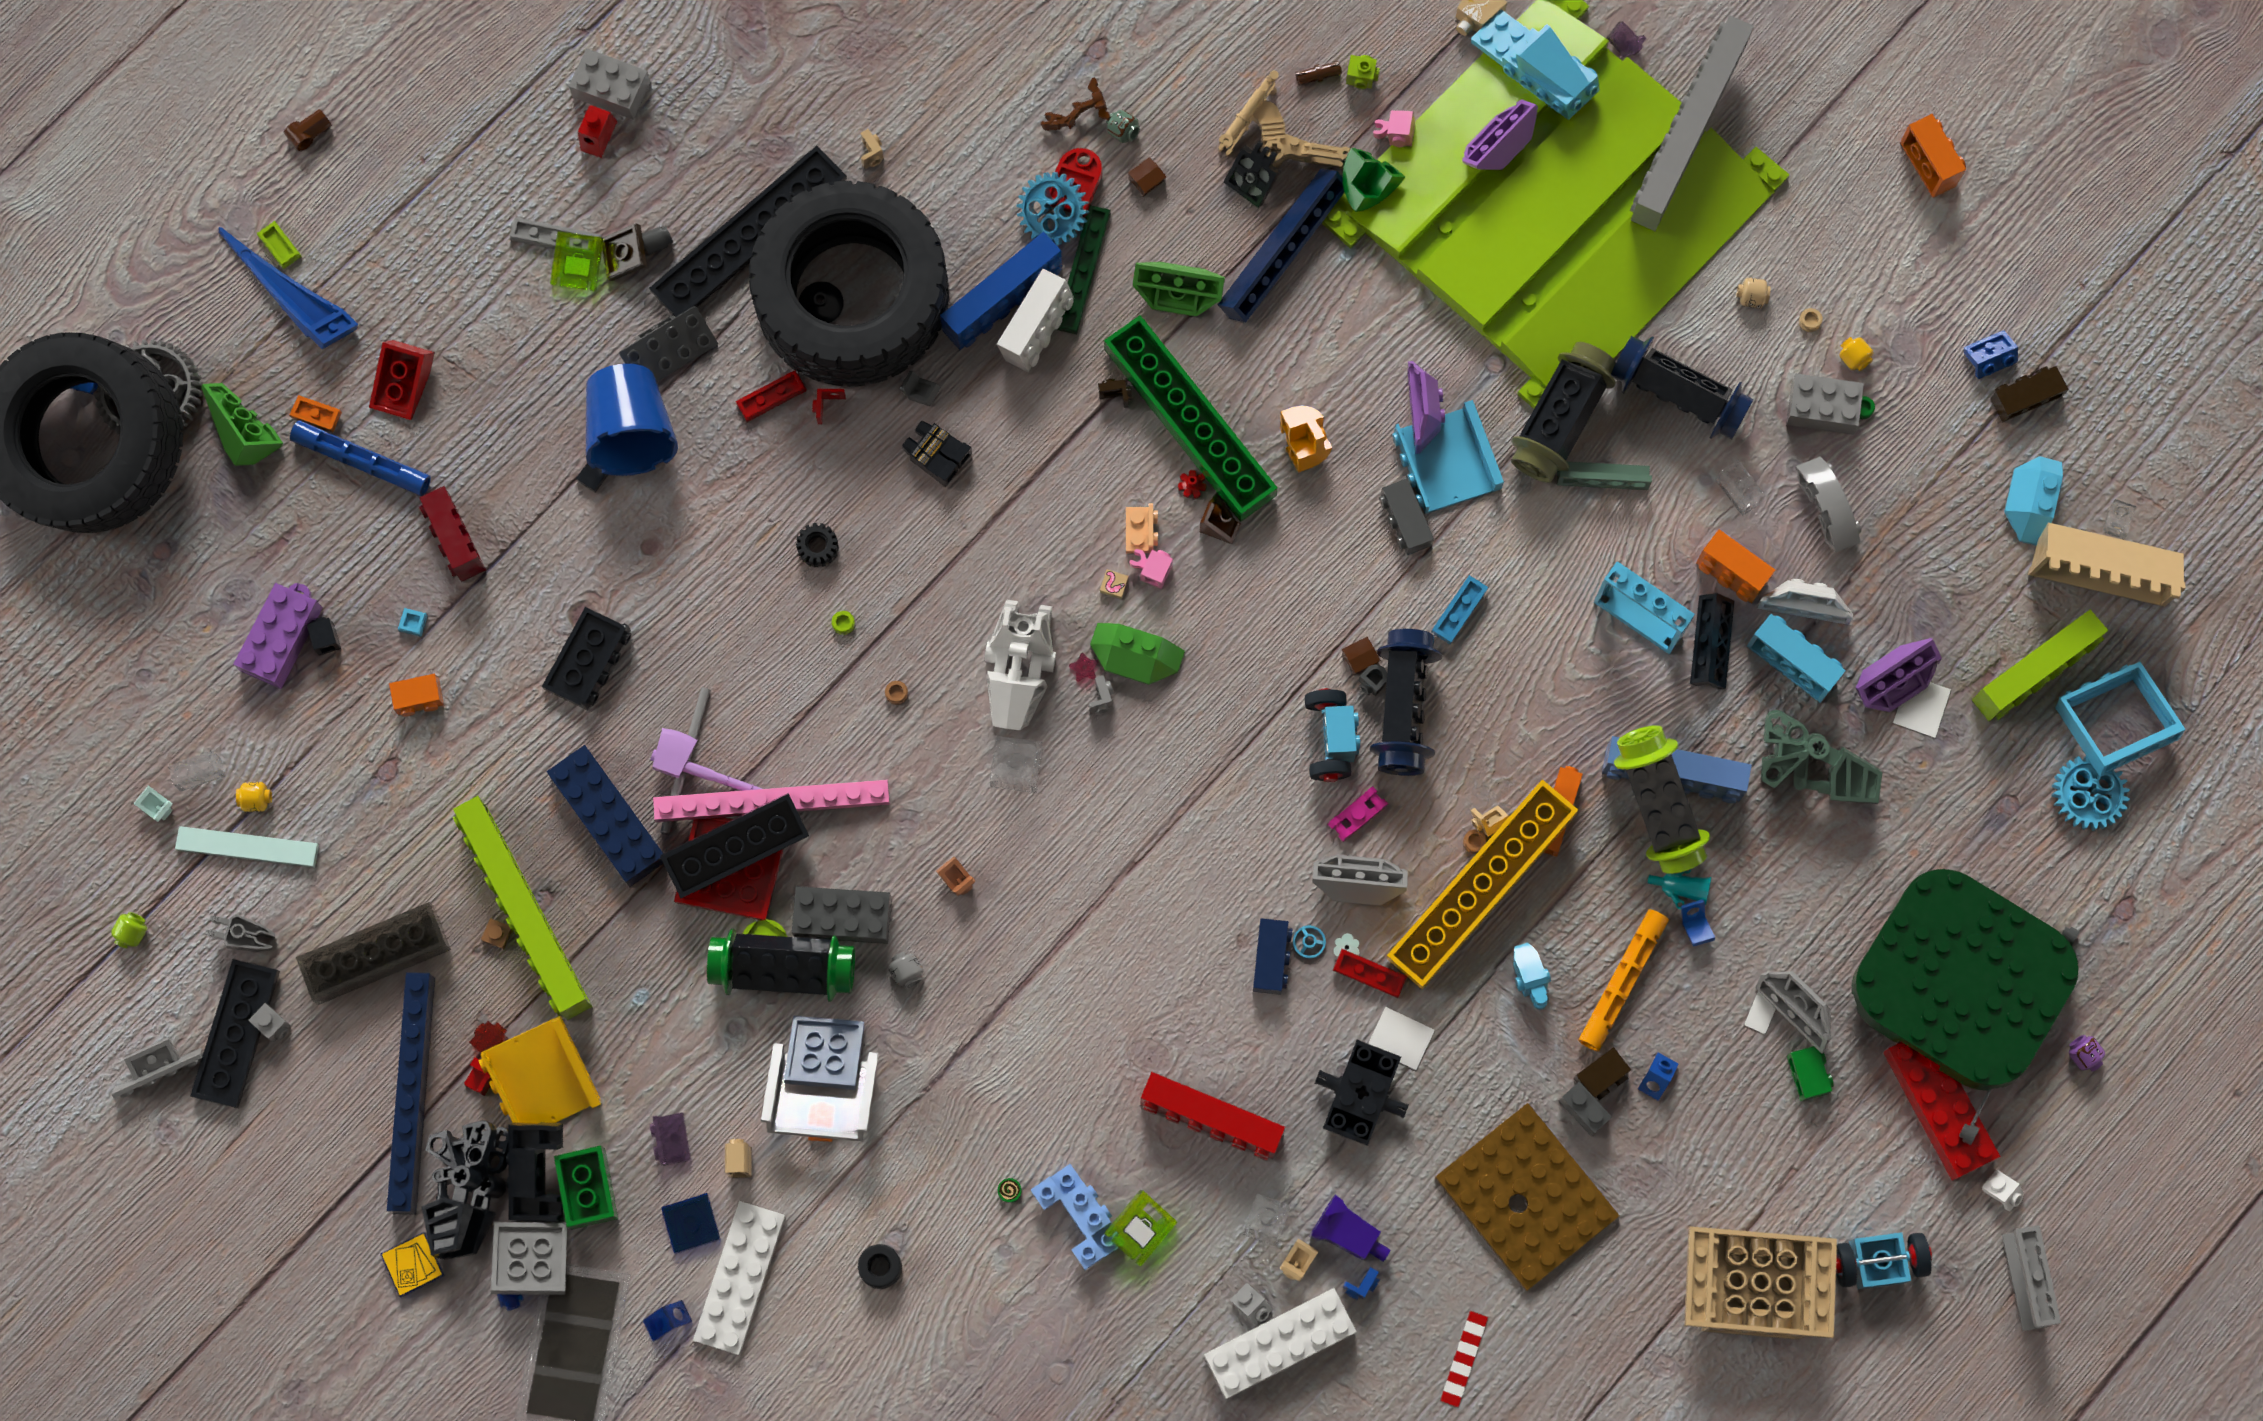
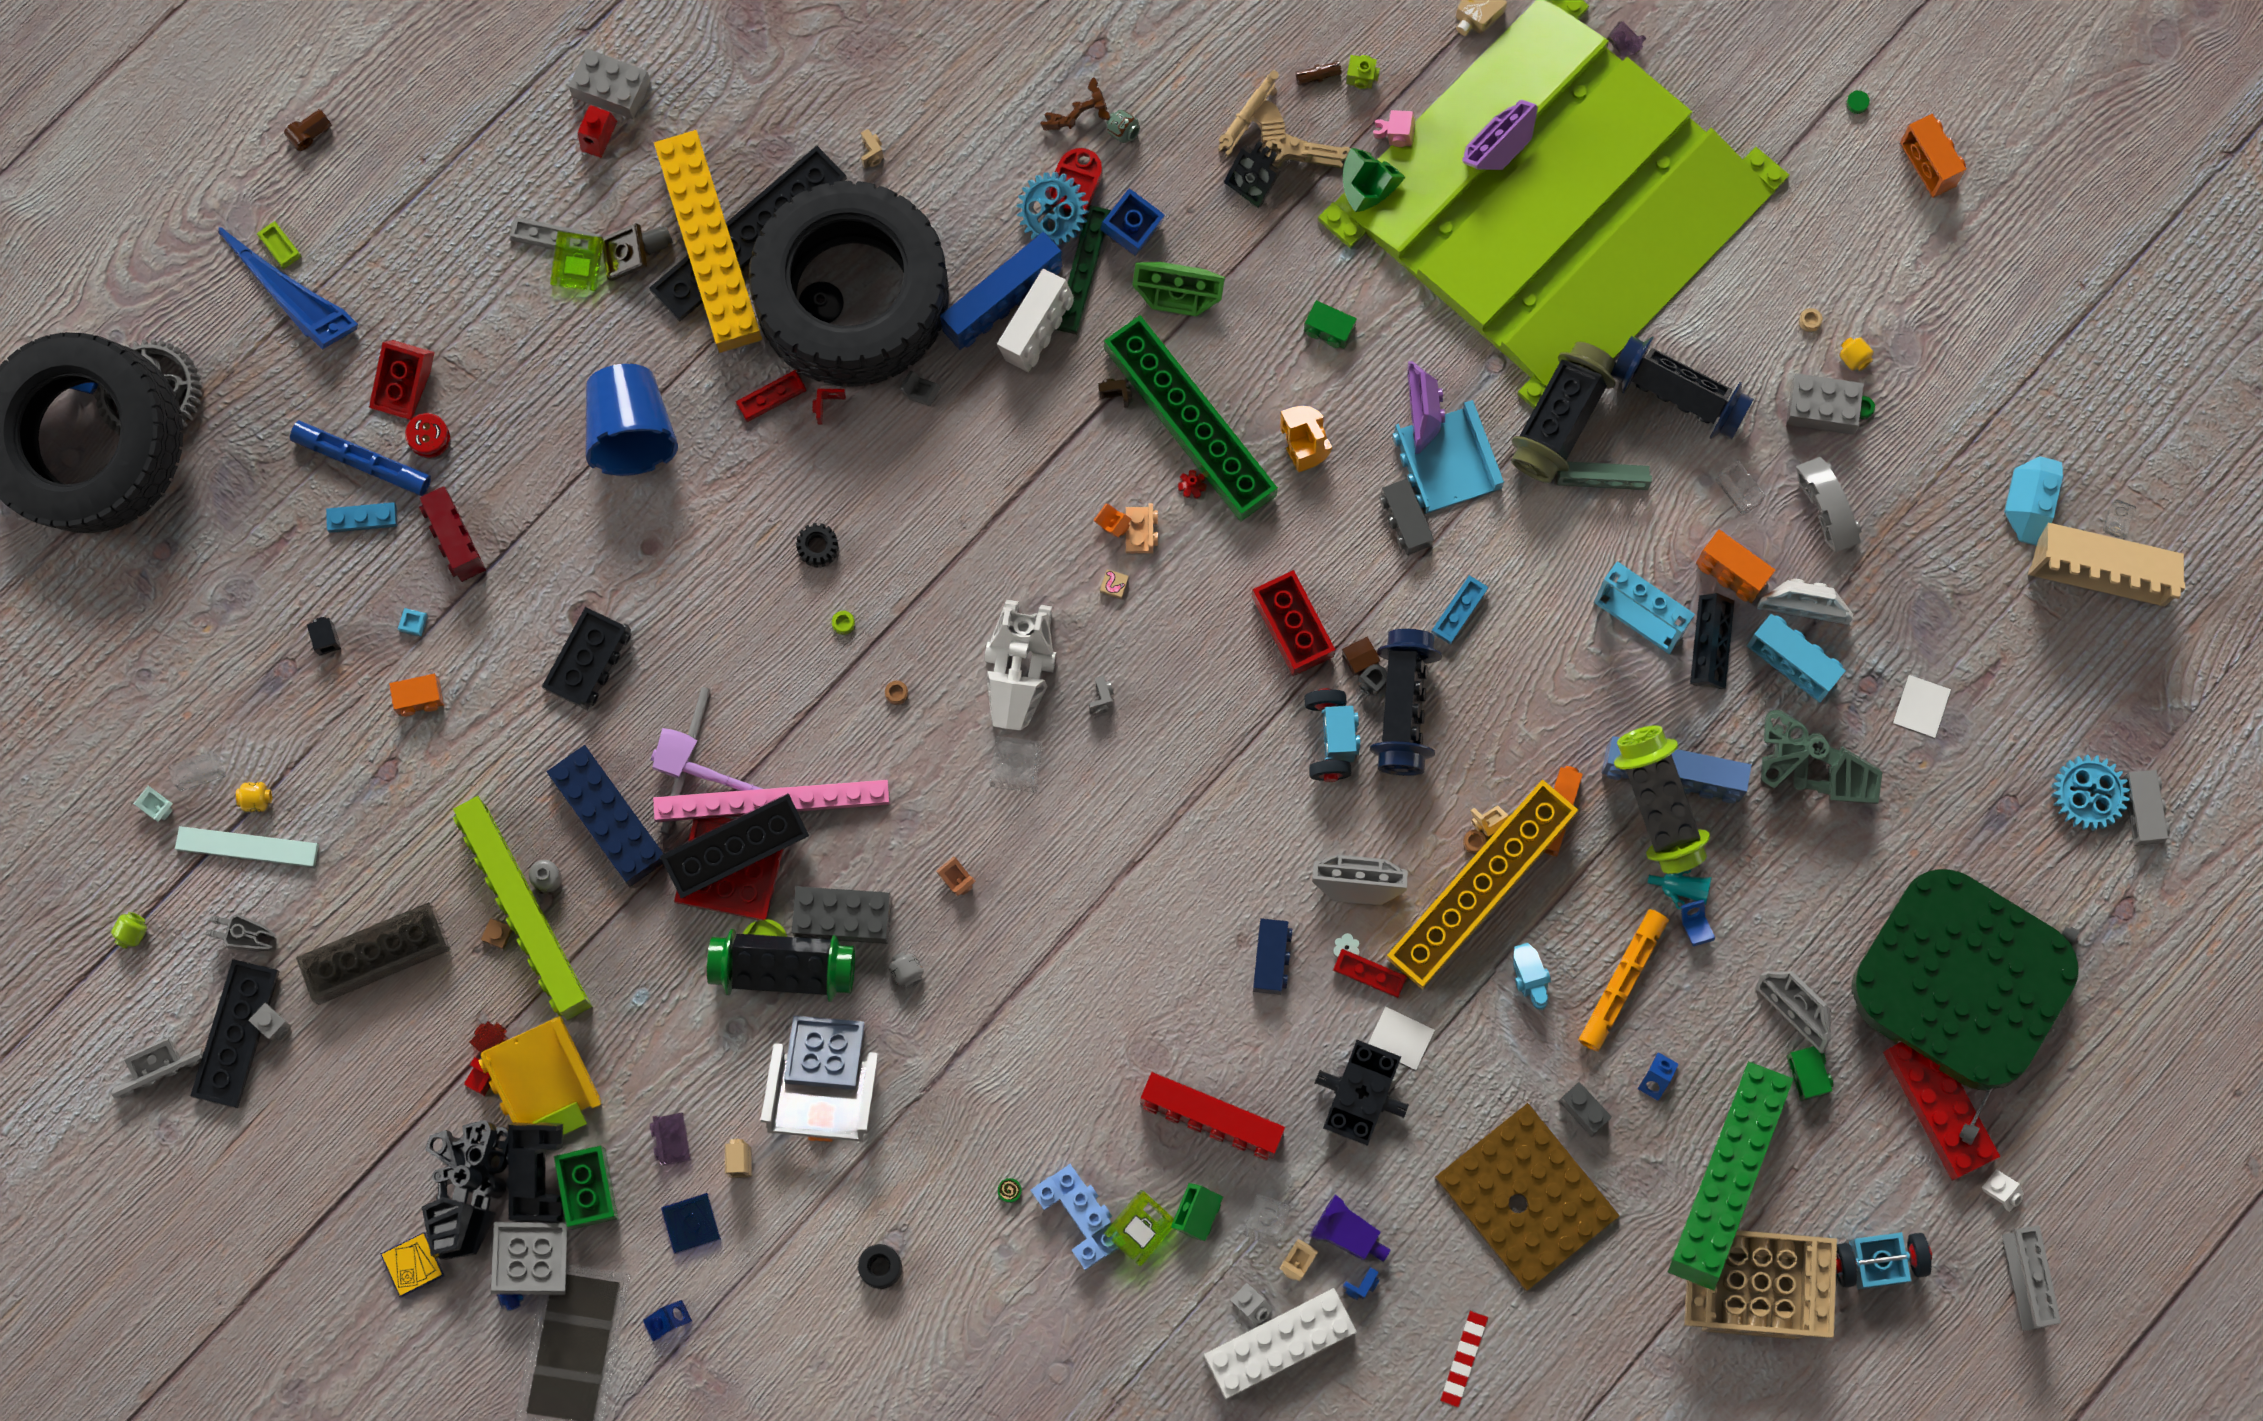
(240, 431): bright green wedge -> none
(278, 634): medium lavender piece -> none
(315, 413): orange plate -> none
(361, 517): none -> dark azure plate
(411, 1094): dark blue brick -> none
(427, 435): none -> red head
(545, 876): none -> light grey head
(569, 1116): none -> lime tile
(591, 477): black tile -> none
(670, 343): dark grey bracket -> none
(707, 241): none -> yellow brick
(739, 1278): white plate -> none
(937, 452): black hips -> none
(1084, 661): clear pink plate -> none
(1112, 521): none -> orange bracket
(1132, 222): none -> blue brick
(1135, 653): bright green wedge -> none
(1146, 176): reddish brown piece -> none
(1155, 568): bright pink brick -> none
(1197, 1212): none -> green brick
(1219, 521): reddish brown slope -> none
(1282, 245): dark blue brick -> none
(1293, 623): none -> red brick
(1305, 946): medium azure piece -> none
(1329, 325): none -> green brick
(1358, 814): dark pink plate -> none
(1538, 63): medium azure wedge -> none
(1604, 1073): dark brown brick -> none
(1690, 122): light grey brick -> none
(1730, 1176): none -> green brick
(1753, 293): tan head -> none
(1760, 1014): white sticker -> none
(1857, 102): none -> green tile
(1898, 675): medium lavender wedge -> none
(1992, 354): blue bracket -> none
(2029, 393): dark brown brick -> none
(2040, 666): lime brick -> none
(2086, 1053): medium lavender head -> none
(2136, 672): medium azure window -> none
(2146, 808): none -> light grey brick

